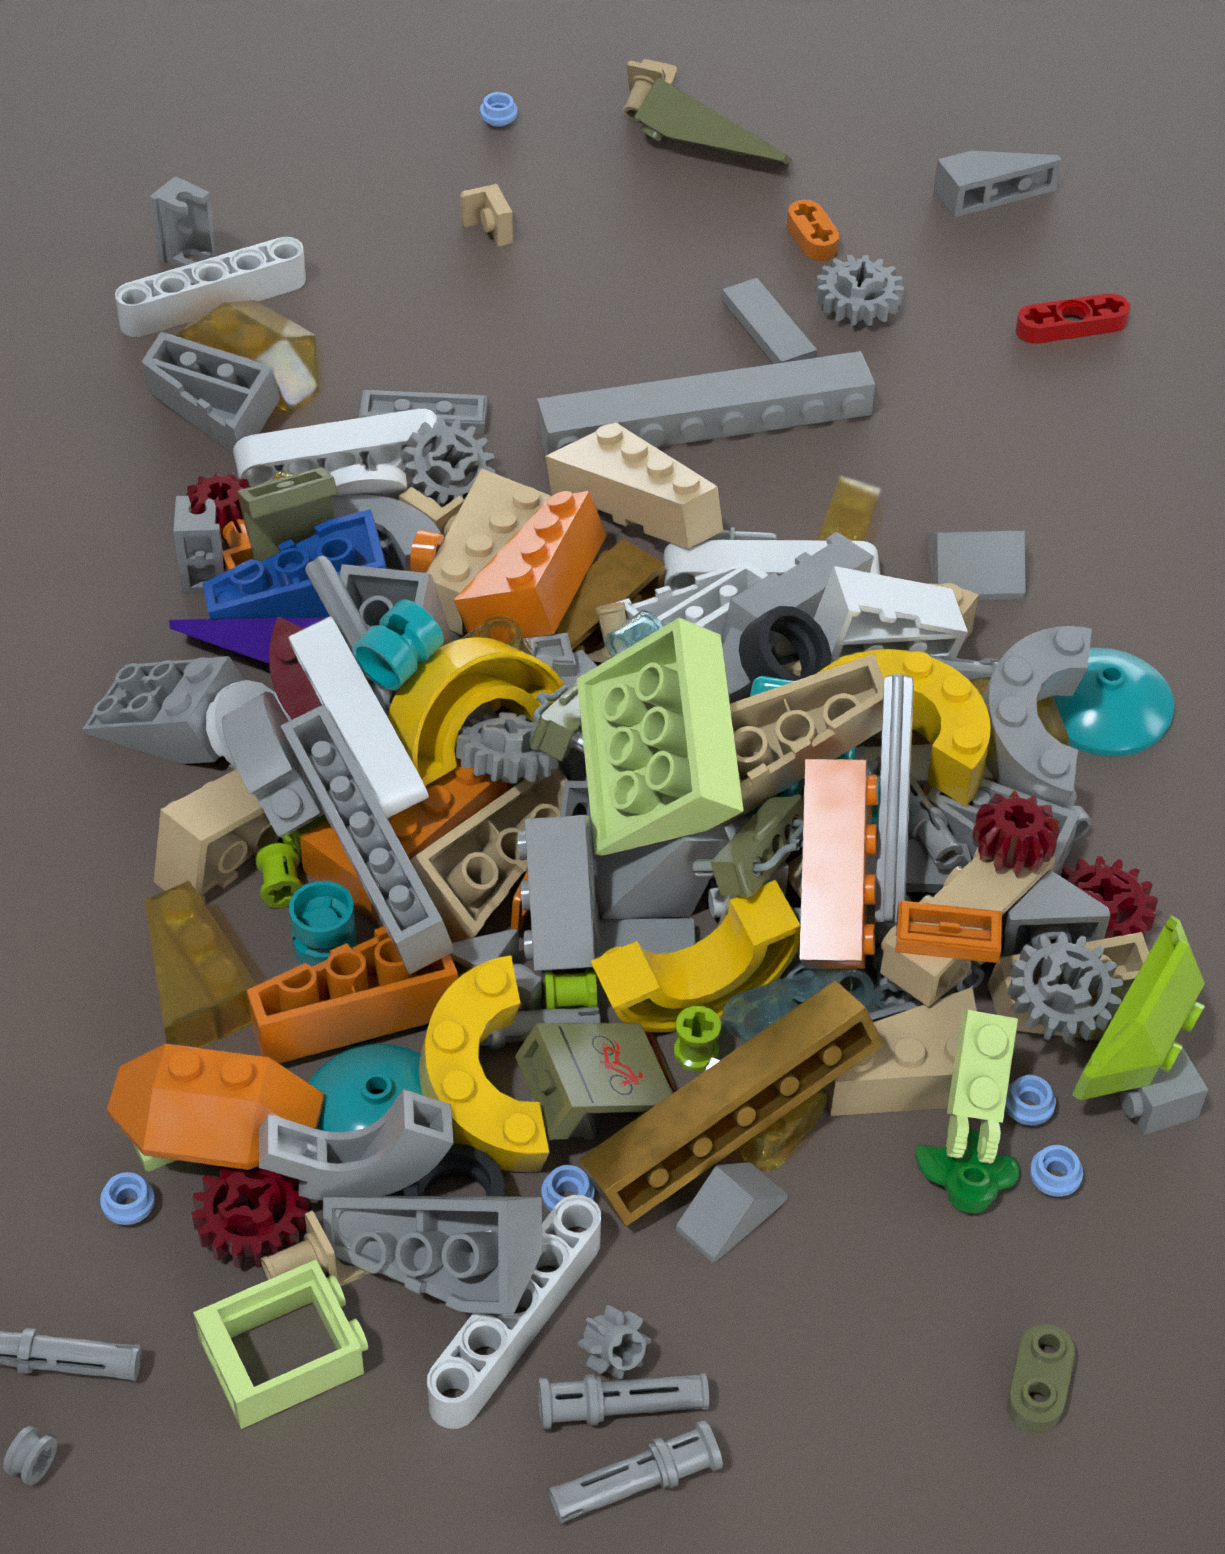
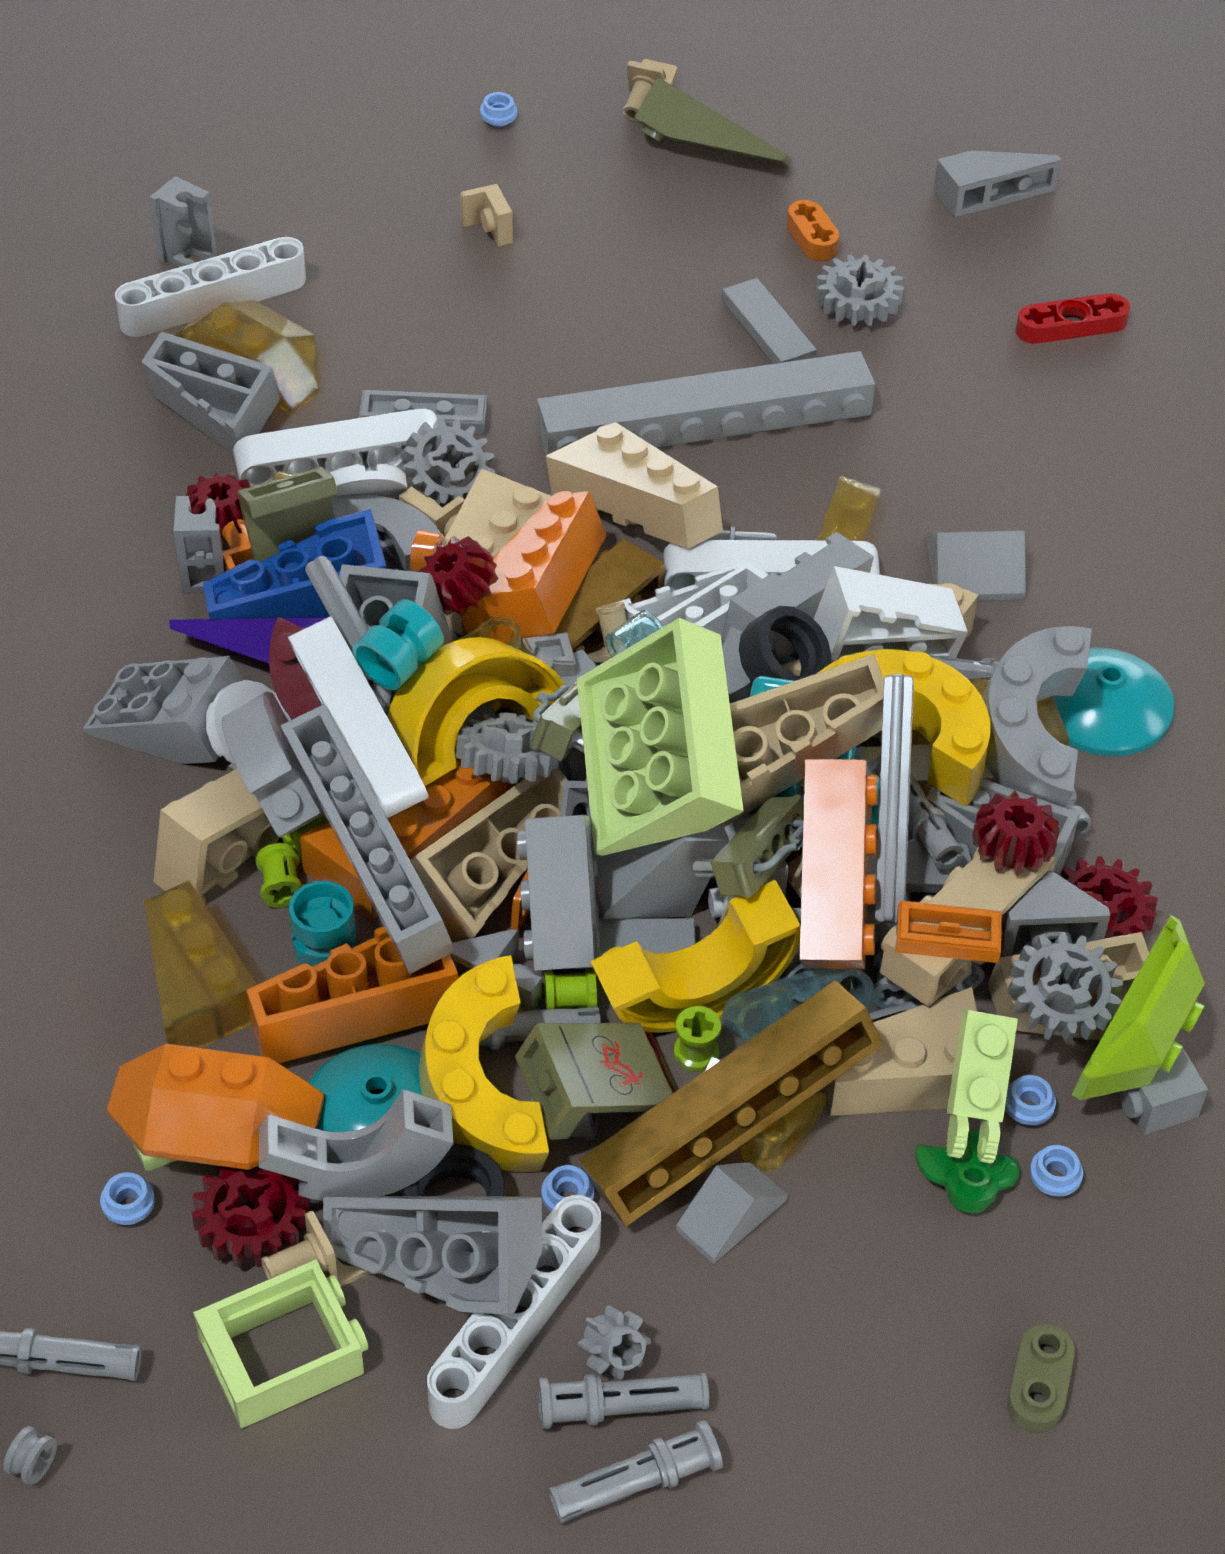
(461, 574): none -> dark red gear

